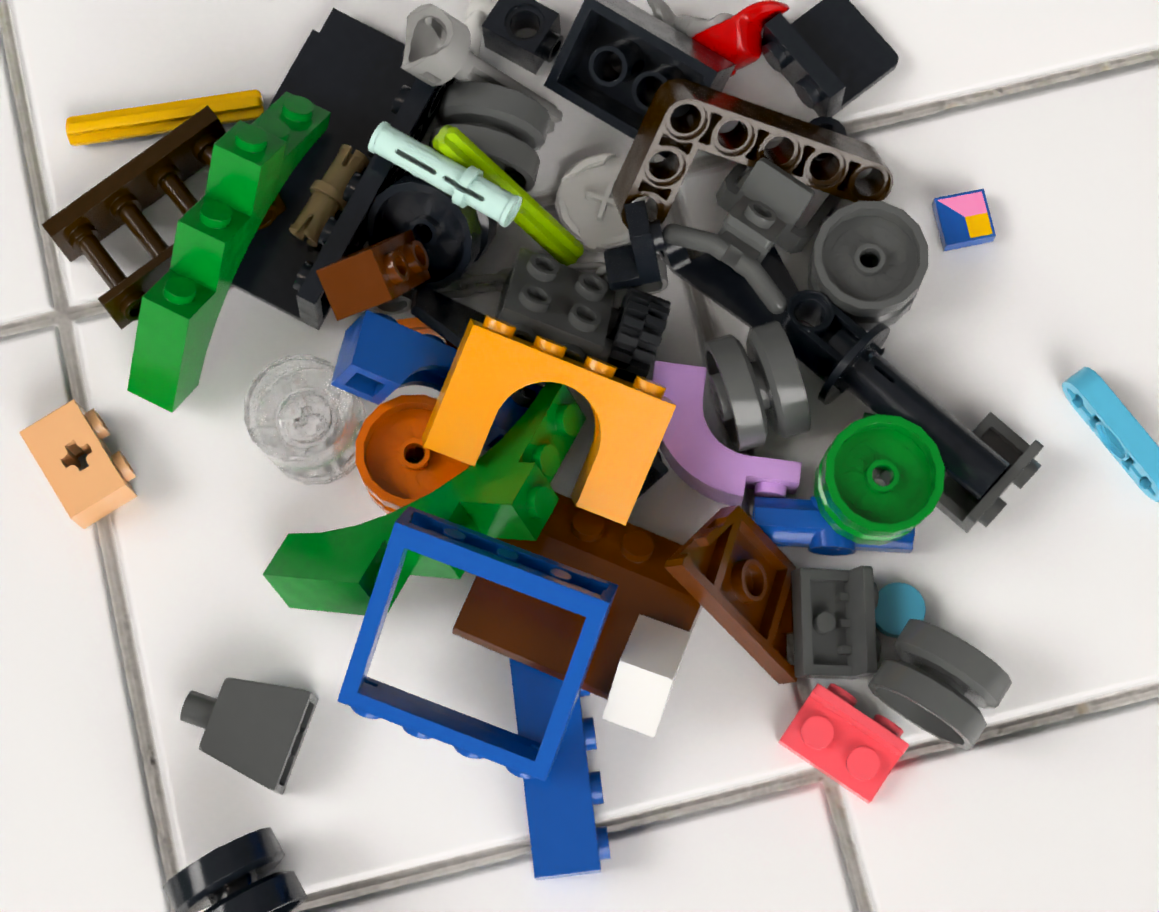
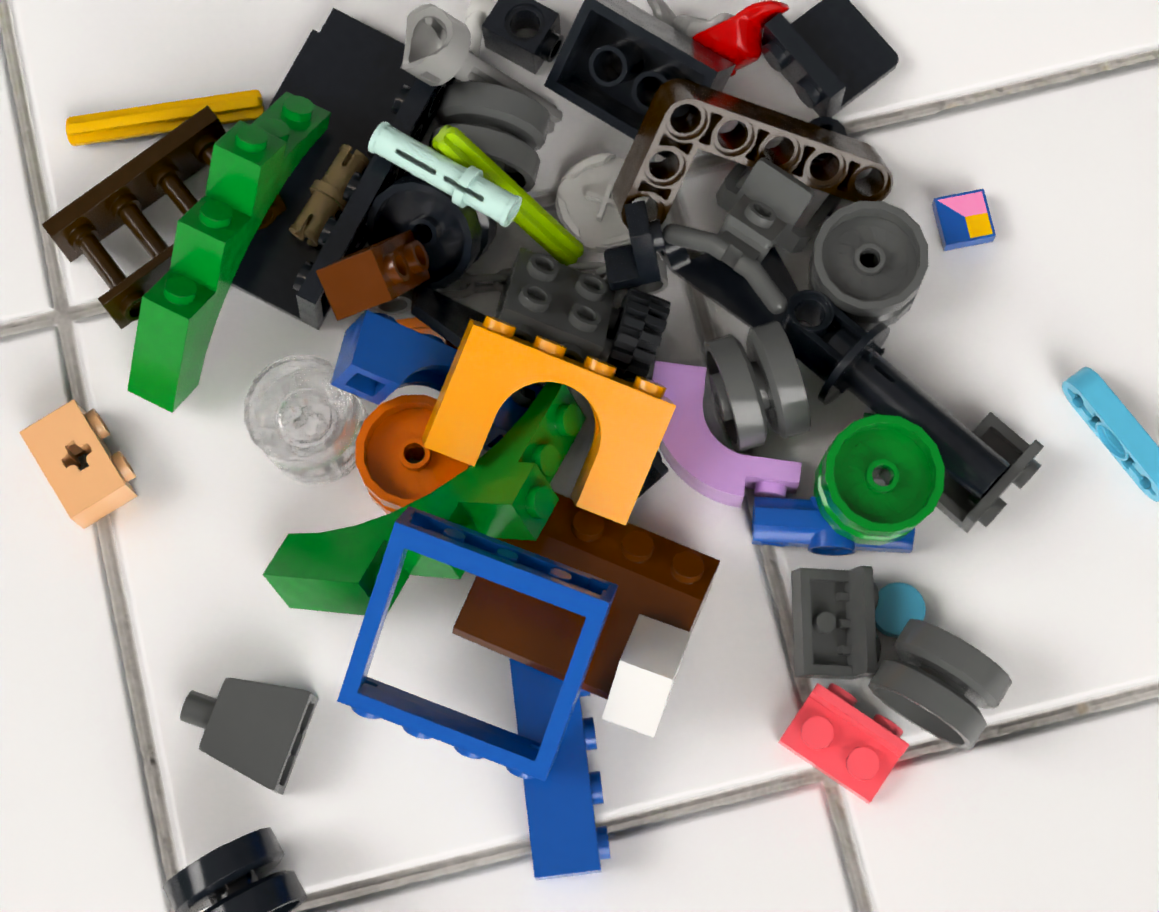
(742, 585): reddish brown wing -> none

